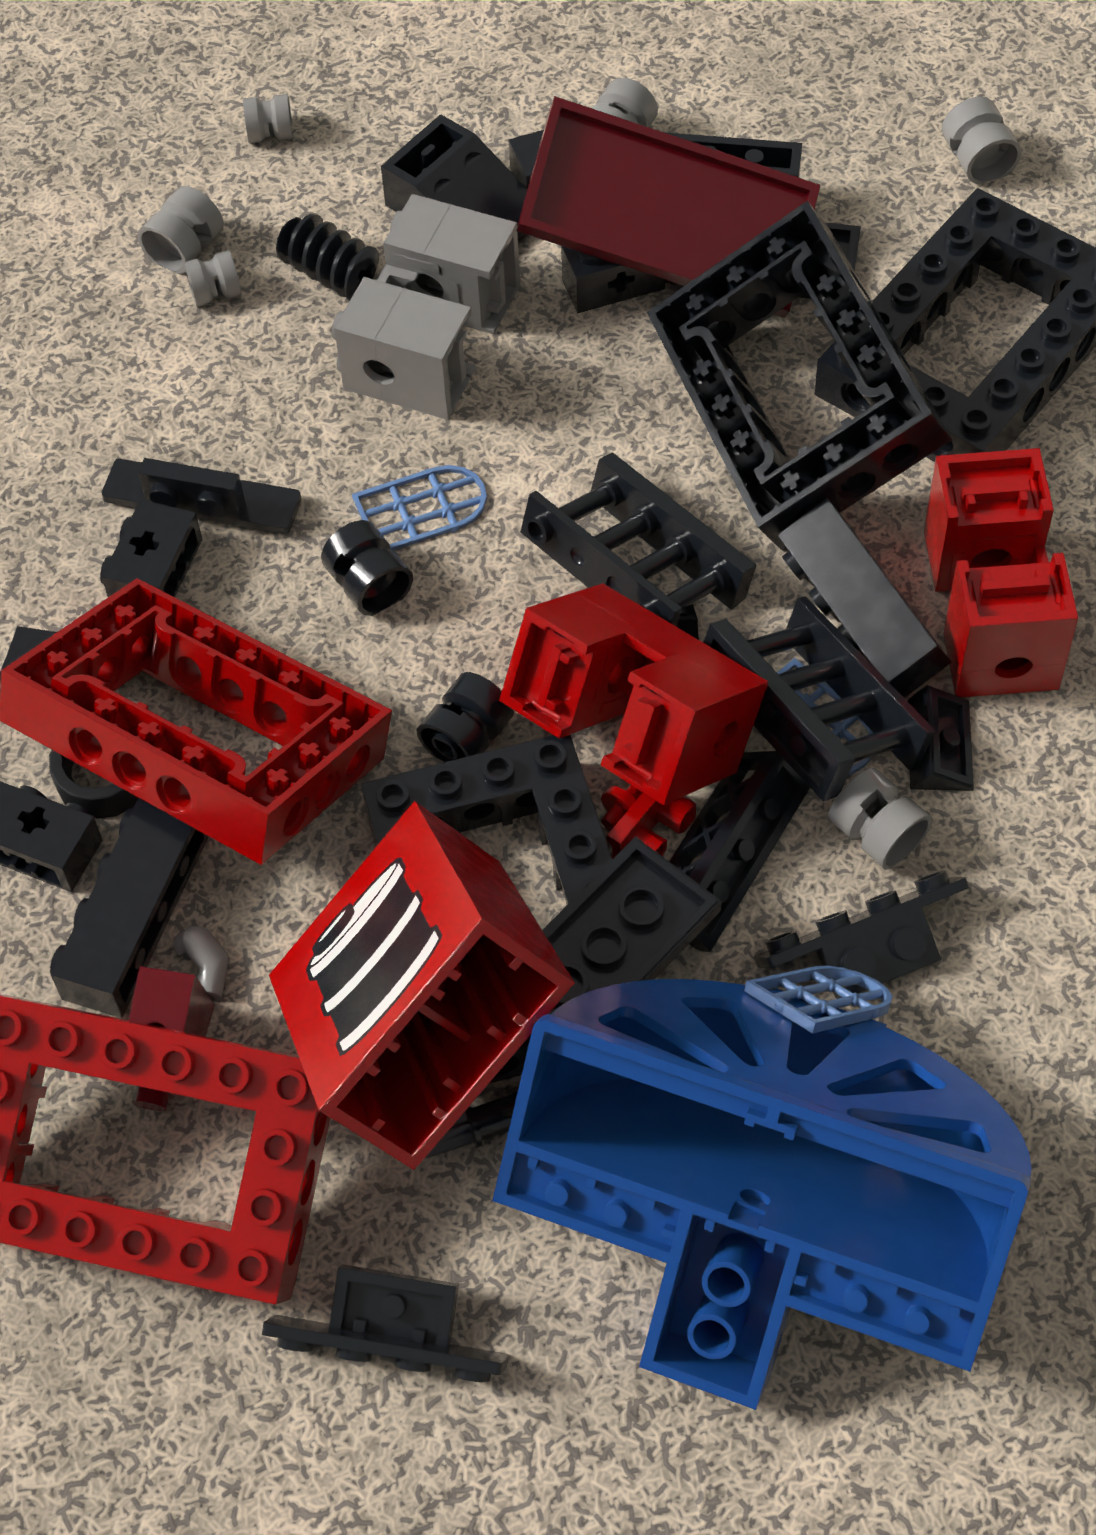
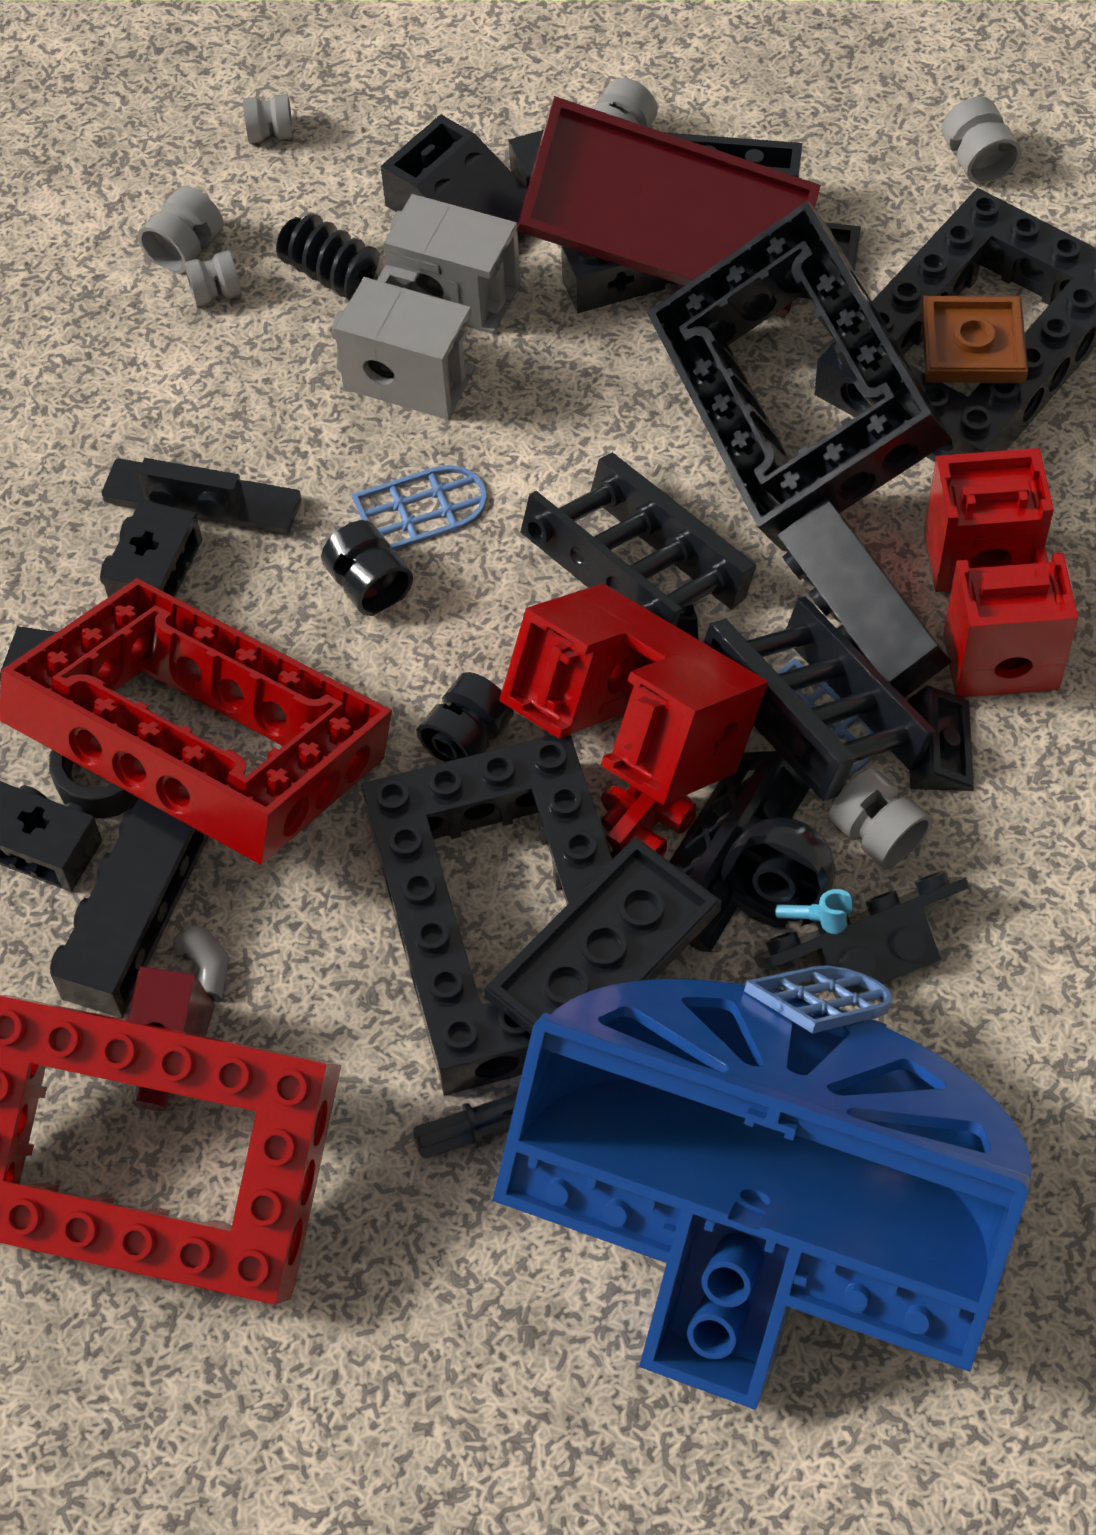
(390, 1318): black bracket -> none
(416, 986): red brick -> none
(778, 865): none -> black cylinder
(830, 911): none -> medium azure hand
(974, 339): none -> dark orange plate

